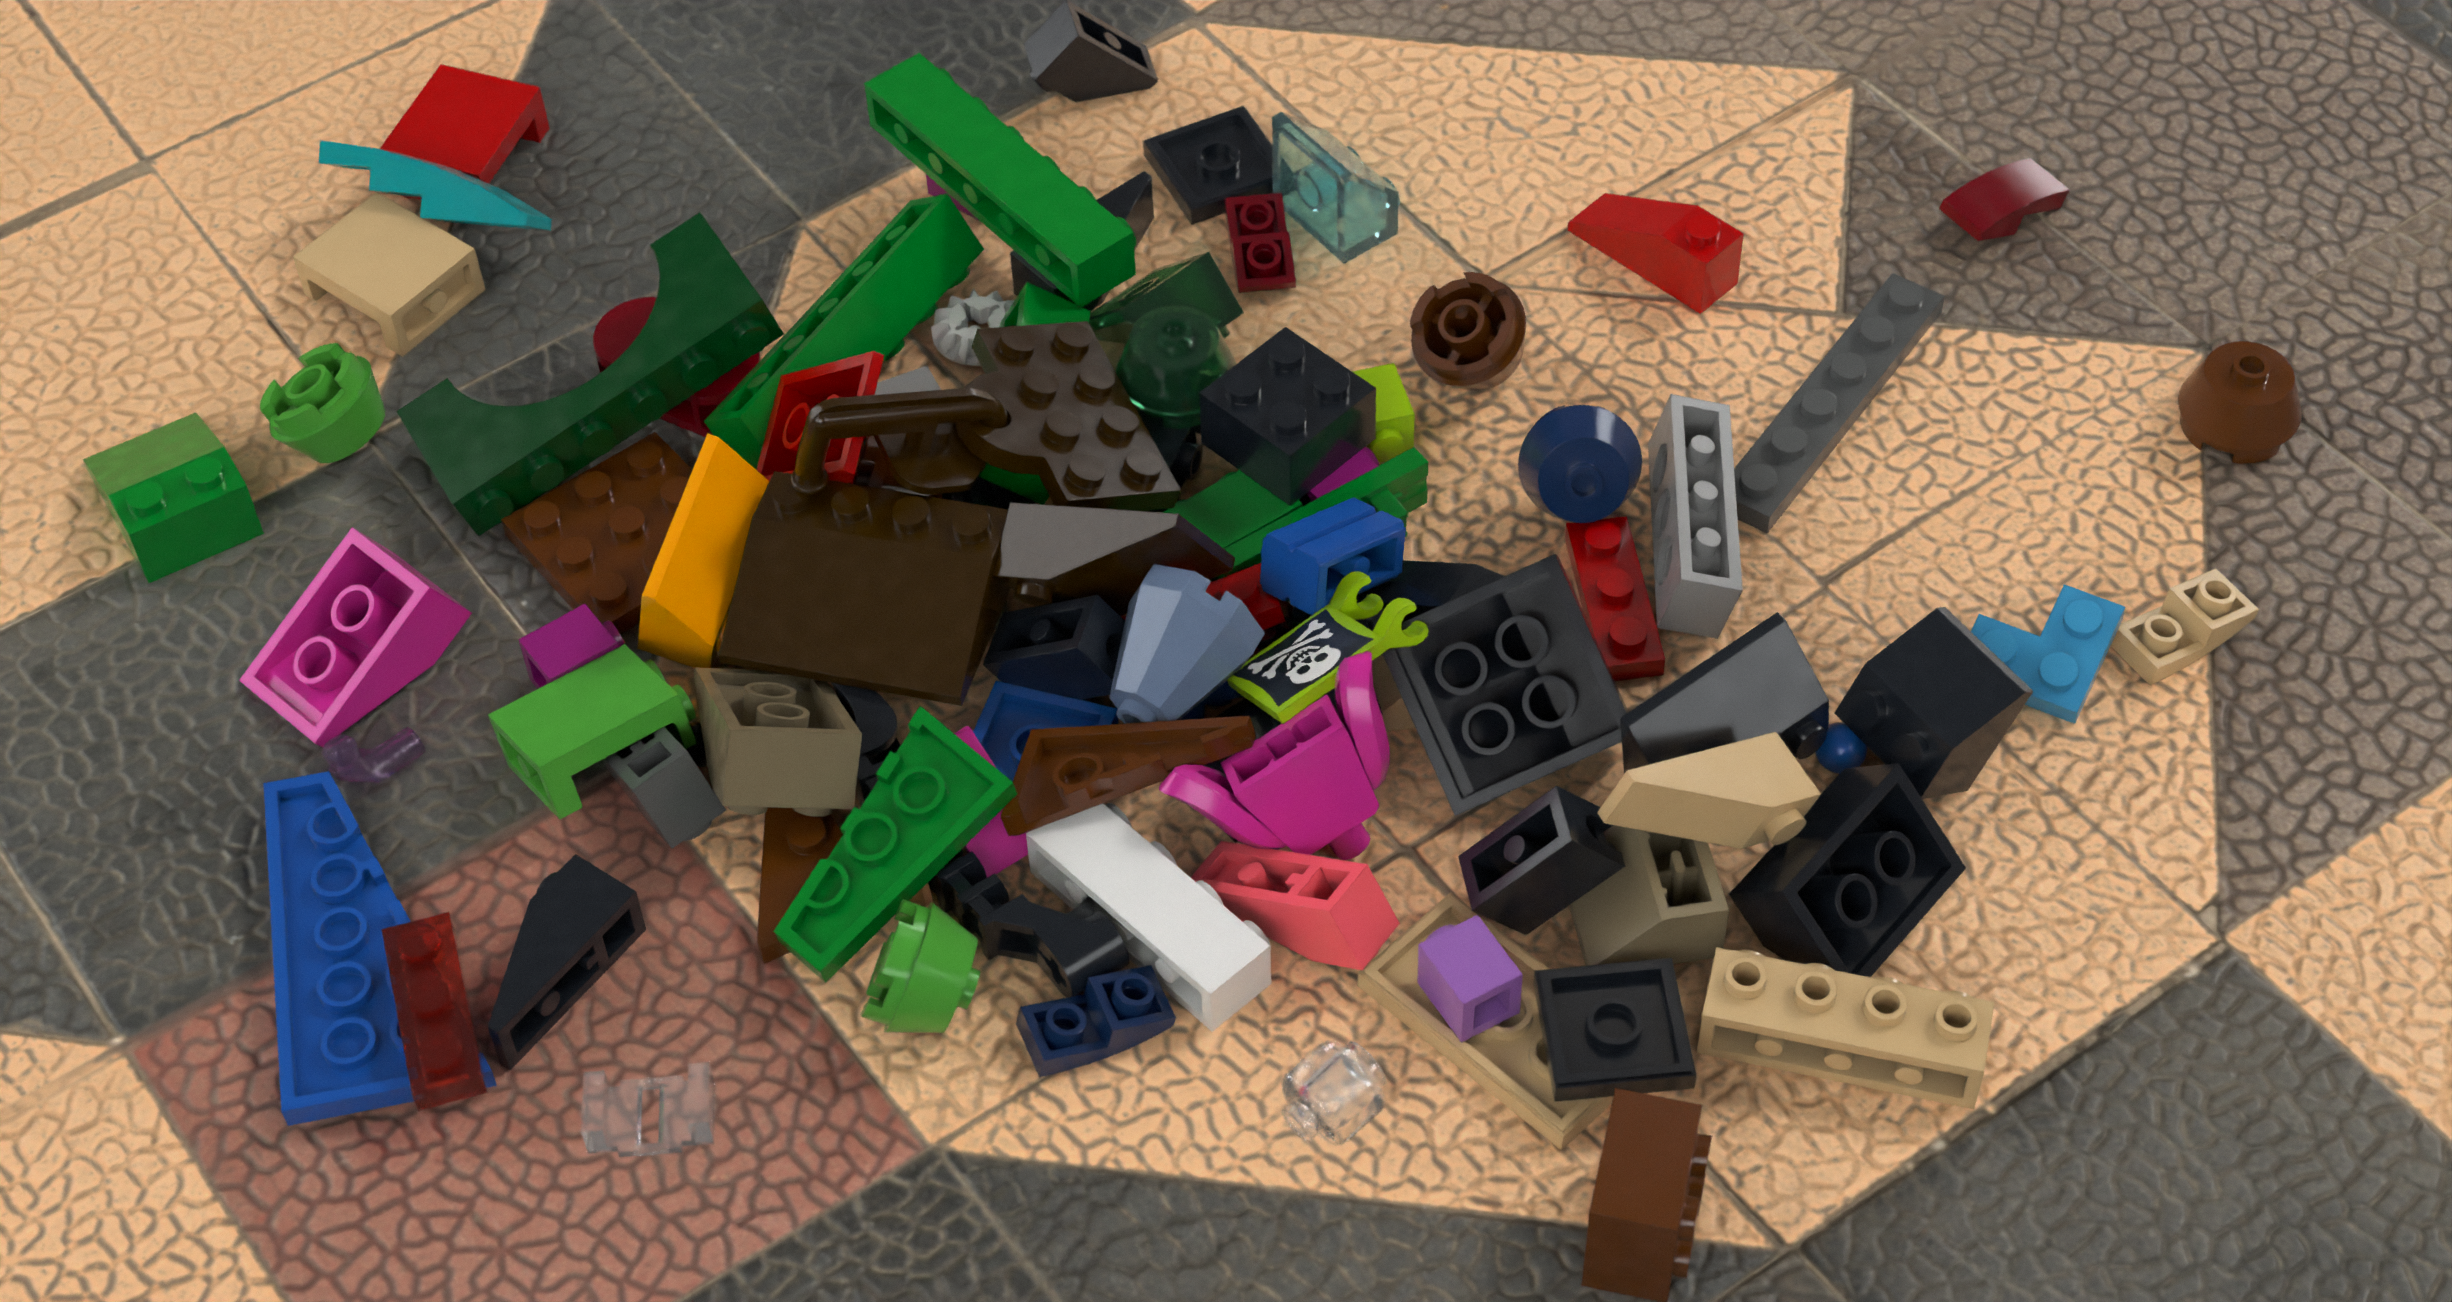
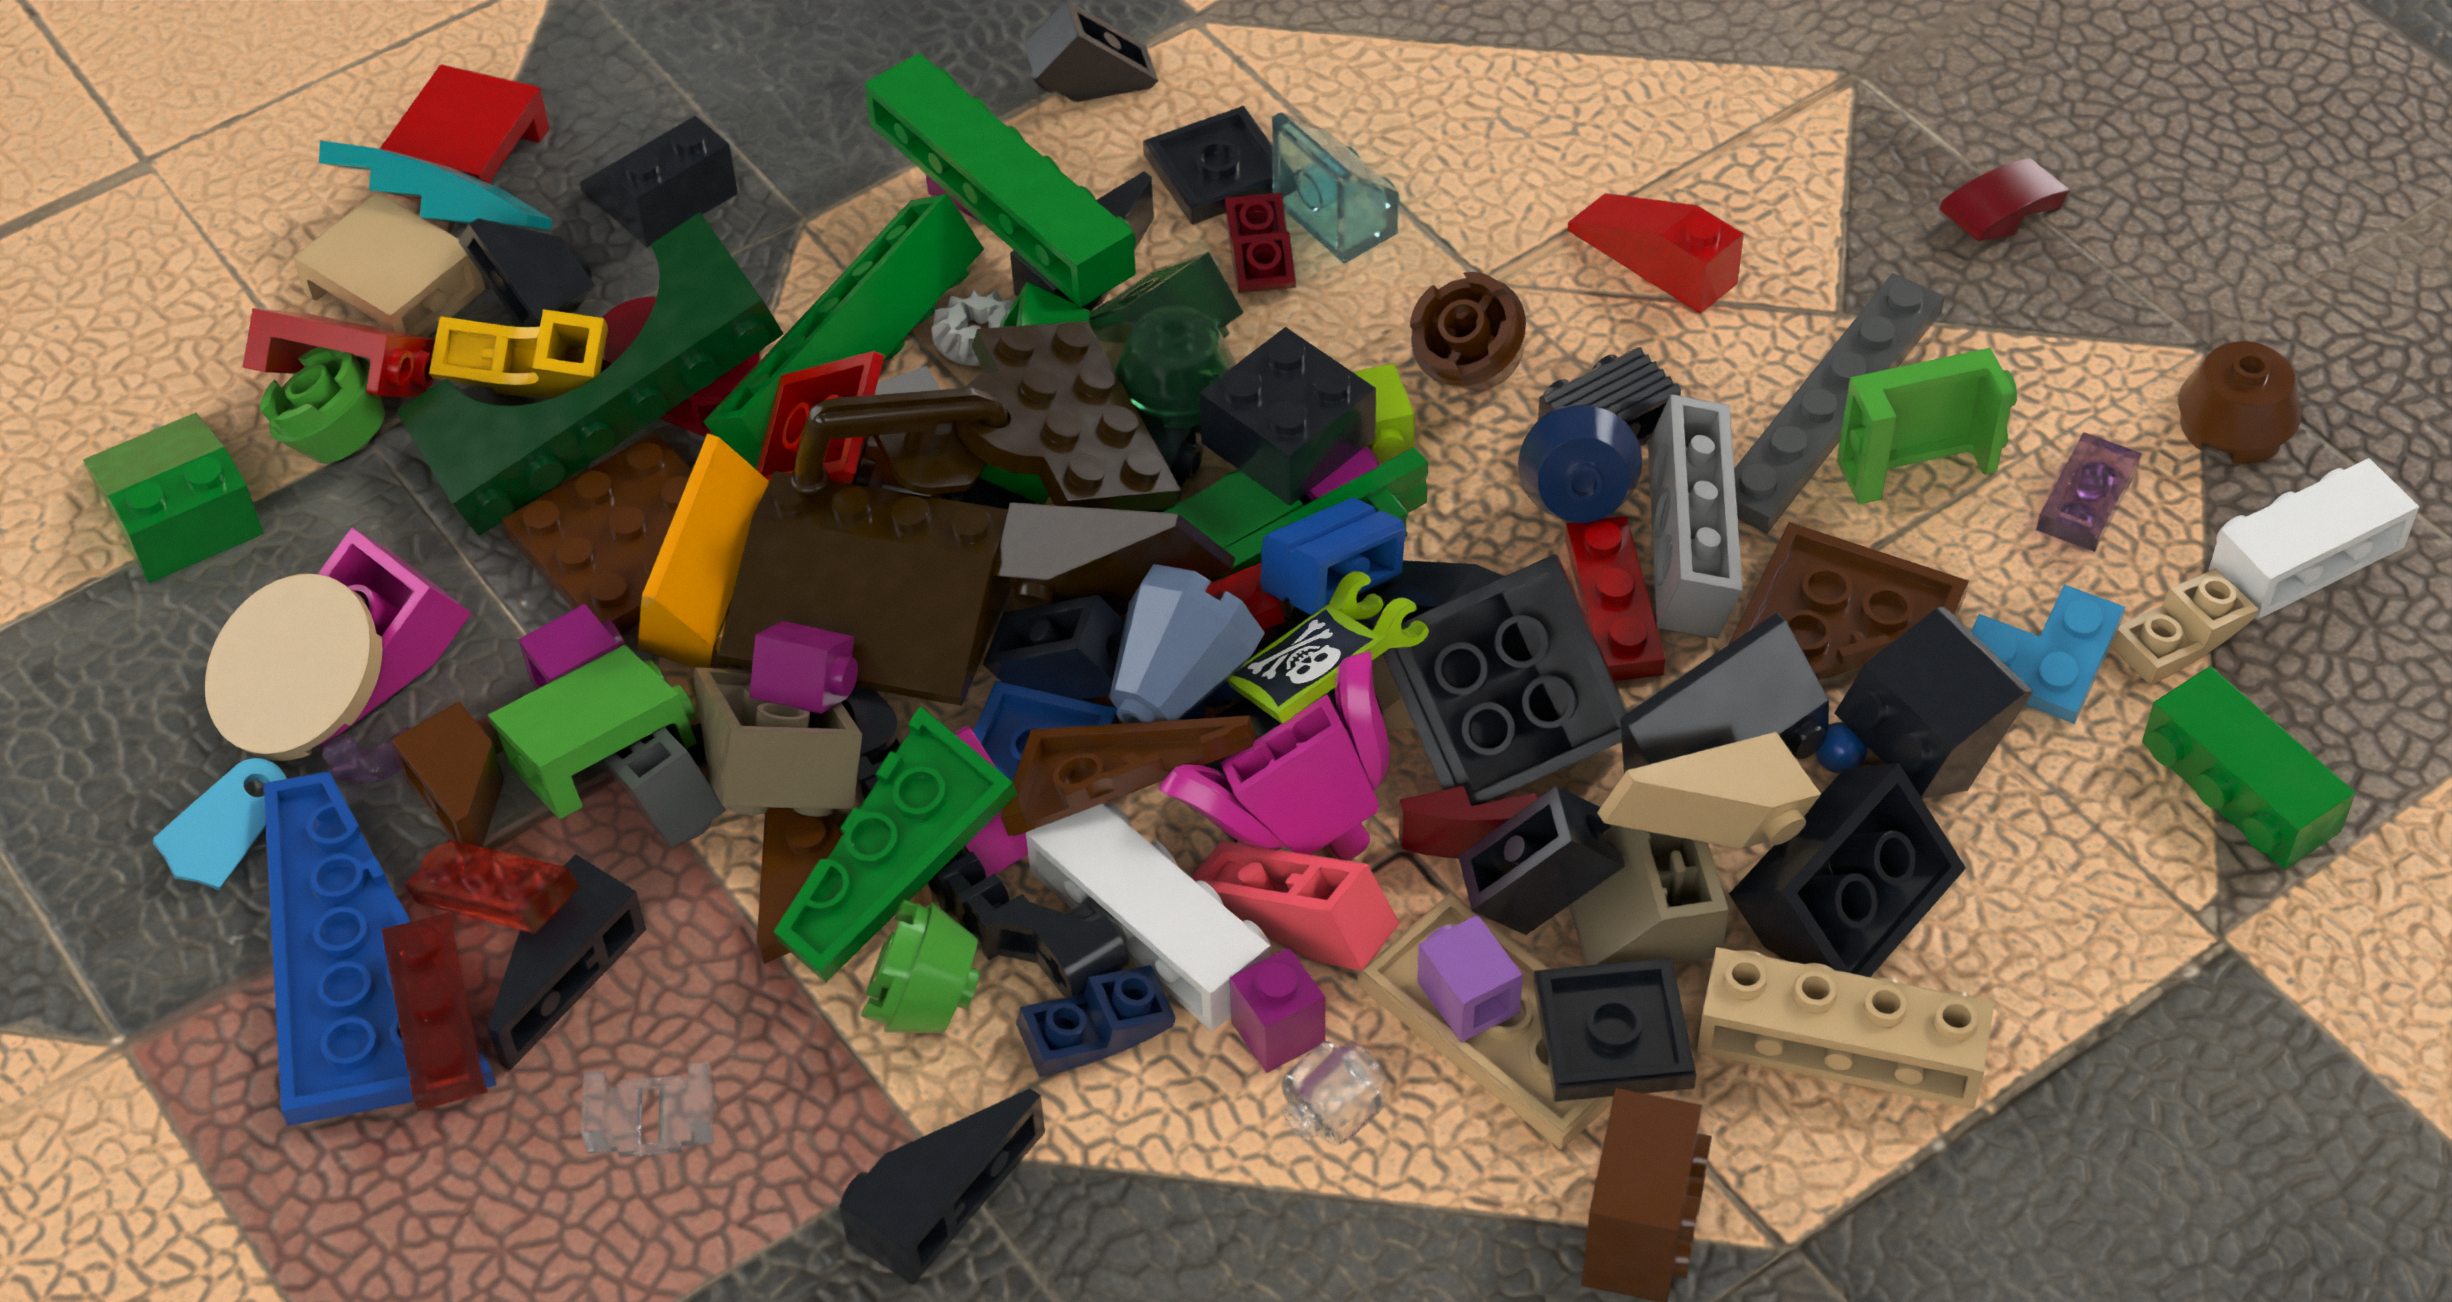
(218, 827): none -> medium azure piece
(292, 667): none -> tan tile
(397, 359): none -> red panel
(454, 770): none -> reddish brown slope
(491, 885): none -> clear red plate
(521, 360): none -> yellow arch
(527, 269): none -> black slope
(665, 181): none -> black slope
(803, 667): none -> magenta brick
(934, 1185): none -> black slope
(1277, 1009): none -> magenta brick
(1447, 823): none -> dark red slope
(1623, 385): none -> black brick
(1845, 598): none -> reddish brown plate
(1924, 415): none -> bright green panel
(2088, 492): none -> clear purple plate
(2247, 767): none -> green brick
(2314, 536): none -> white brick

